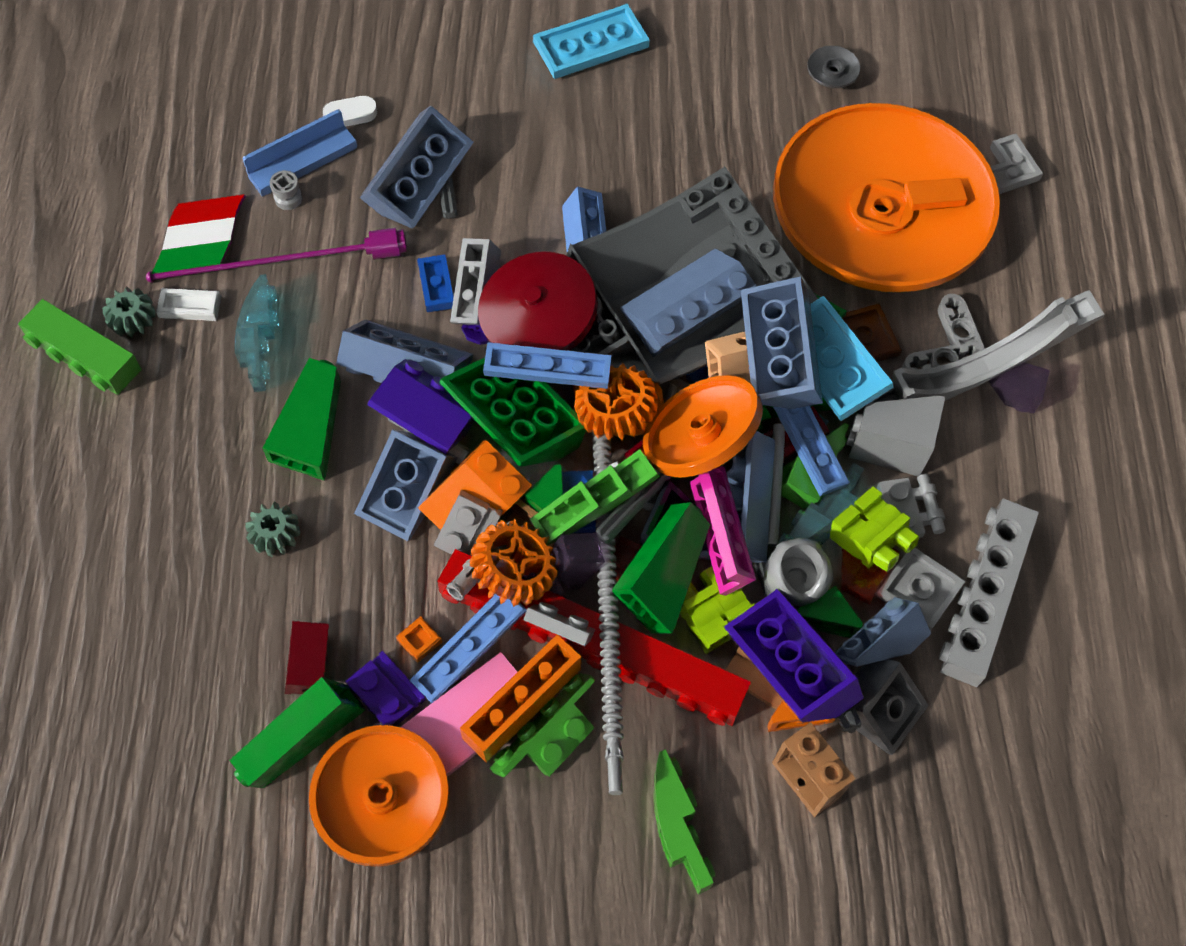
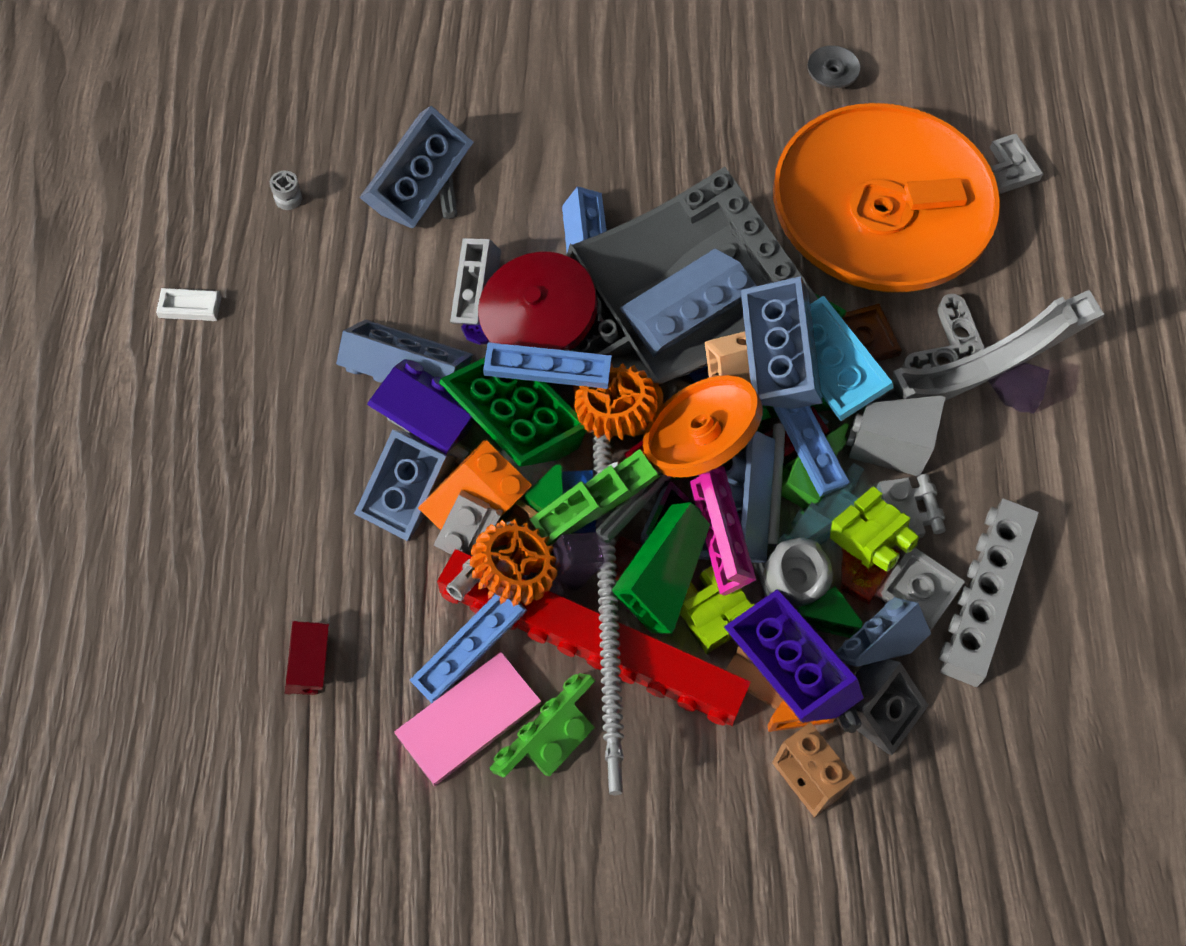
(79, 347): bright green brick -> none
(129, 312): sand green gear -> none
(204, 230): flag -> none
(254, 330): clear light blue slope -> none
(283, 535): sand green gear -> none
(296, 732): green slope -> none
(300, 151): medium blue panel -> none
(306, 423): green slope -> none
(354, 110): white tile -> none
(379, 795): orange dish -> none
(385, 690): dark purple plate -> none
(419, 639): orange tile -> none
(436, 283): blue plate -> none
(521, 698): orange brick -> none
(572, 628): light grey plate -> none
(591, 41): medium azure plate -> none
(672, 809): bright green slope -> none

